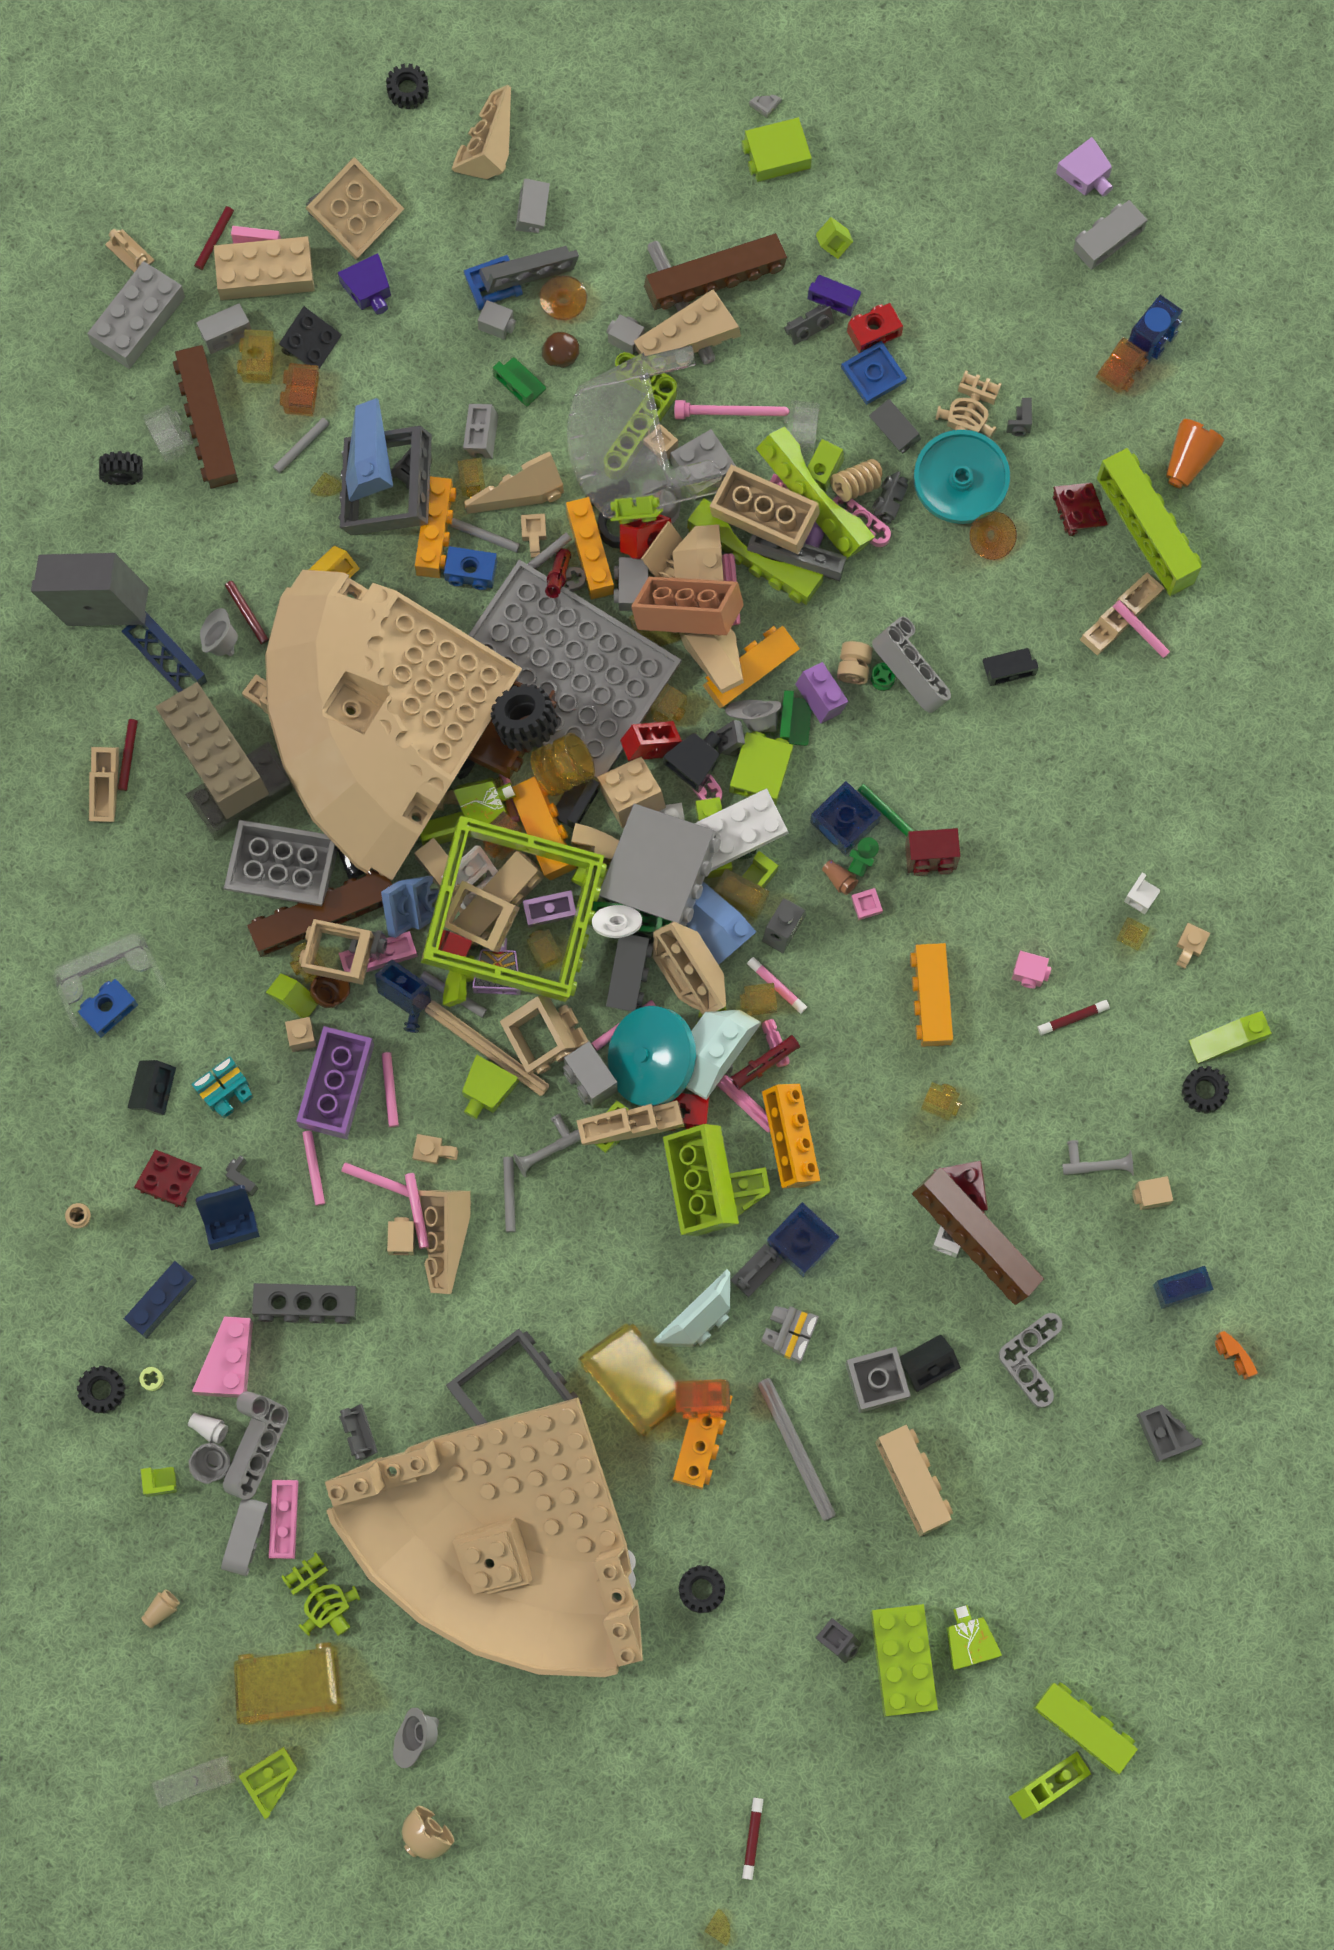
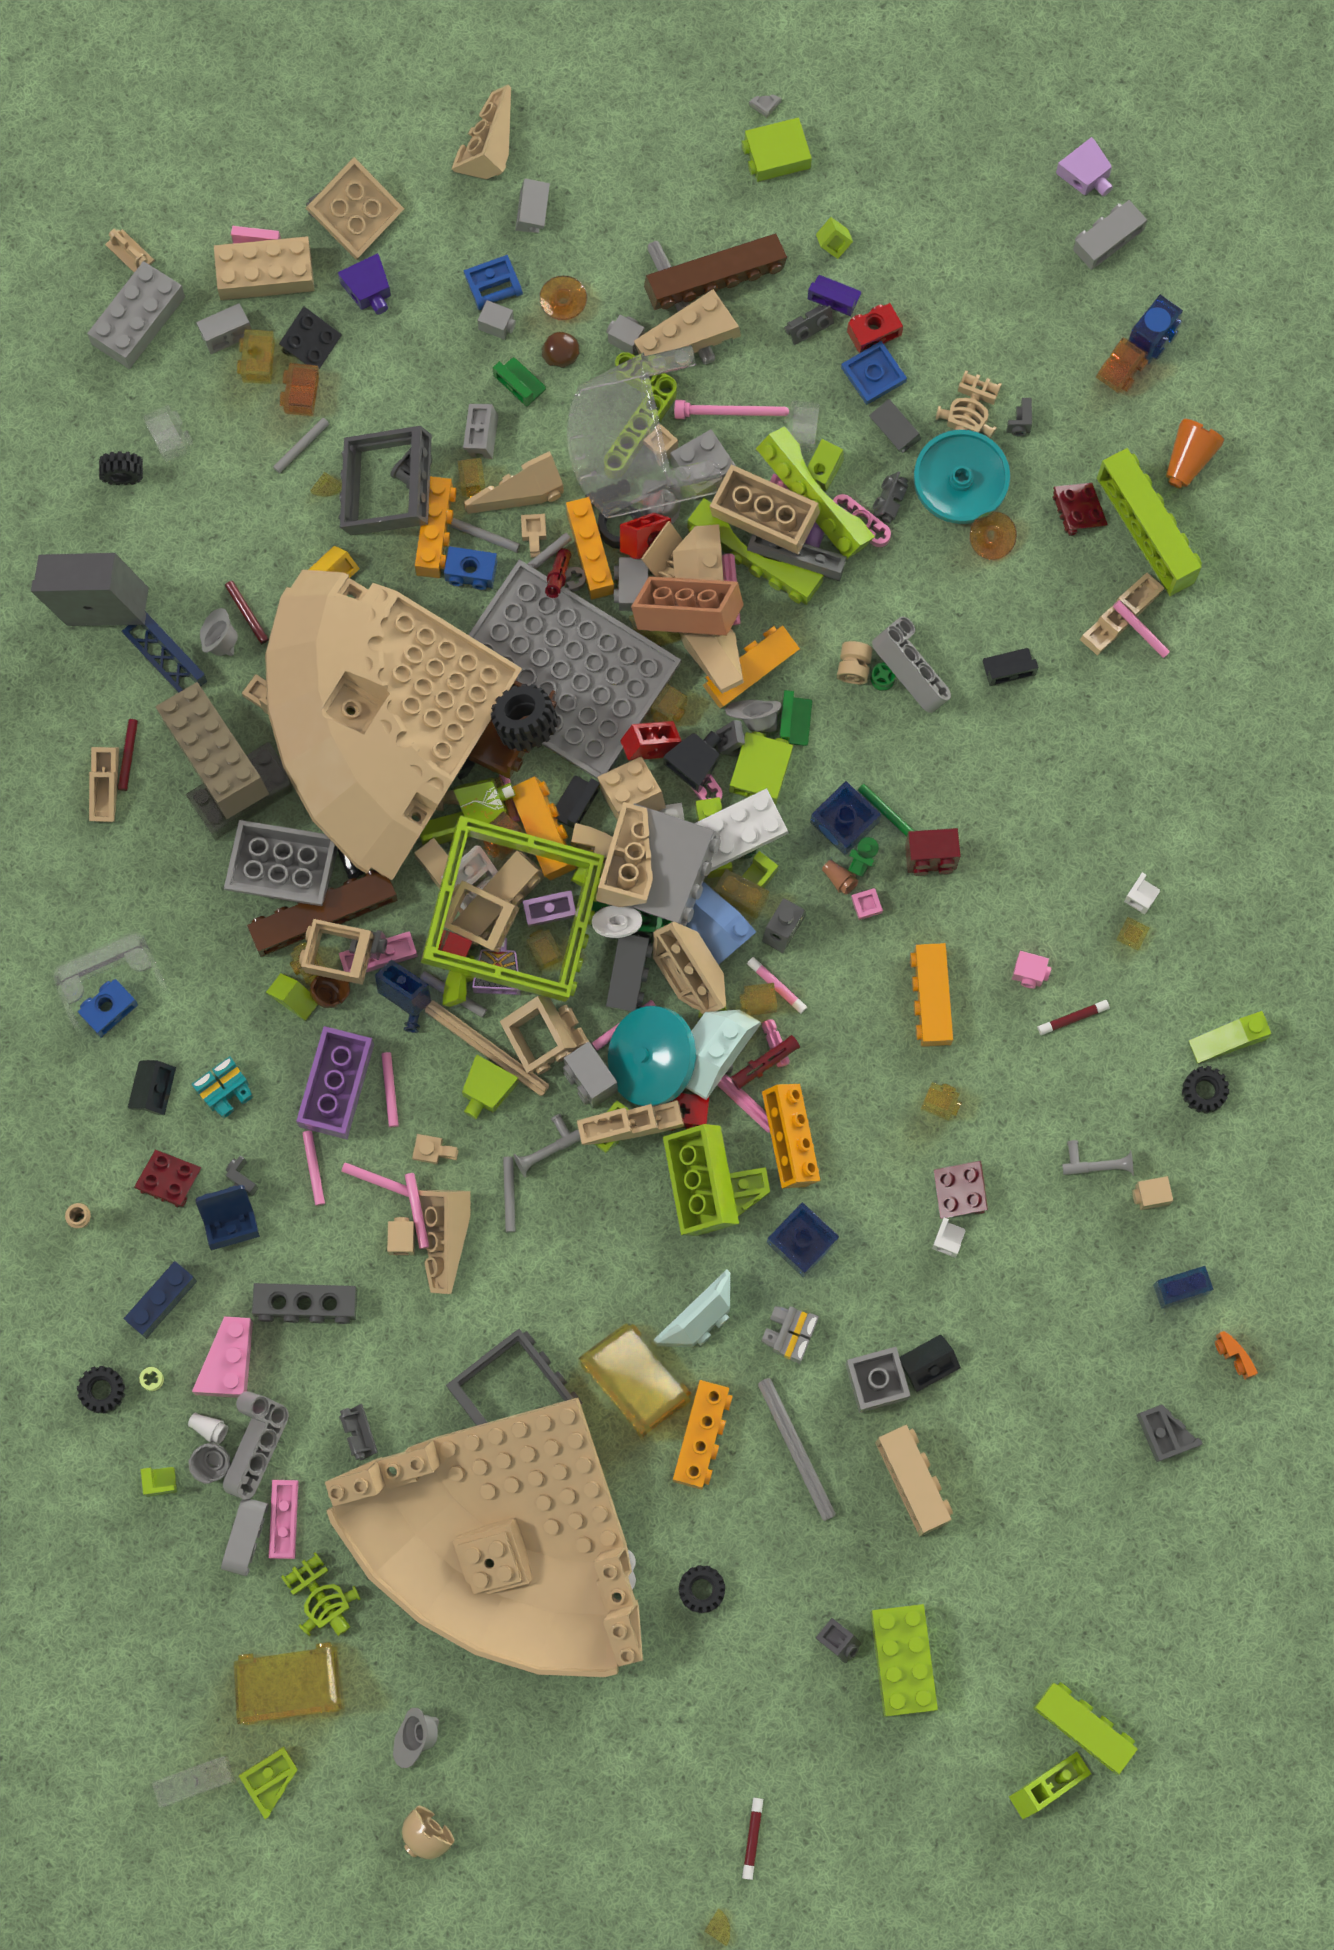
(160, 1608): tan cone -> none
(206, 417): reddish brown brick -> none
(214, 237): dark red bar -> none
(300, 1034): tan brick -> none
(368, 456): medium blue wedge -> none
(409, 904): medium blue plate -> none
(411, 98): black tyre -> none
(528, 268): dark grey fence -> none
(562, 764): clear yellow wheel -> none
(627, 869): none -> tan wedge
(645, 509): lime hinge -> none
(702, 1397): clear orange brick -> none
(757, 1270): dark grey hinge -> none
(821, 692): medium lavender brick -> none
(857, 480): tan piece -> none
(970, 1640): lime torso -> none
(977, 1236): brick -> none
(1023, 1362): light grey beam -> none
(1192, 942): tan plate -> none

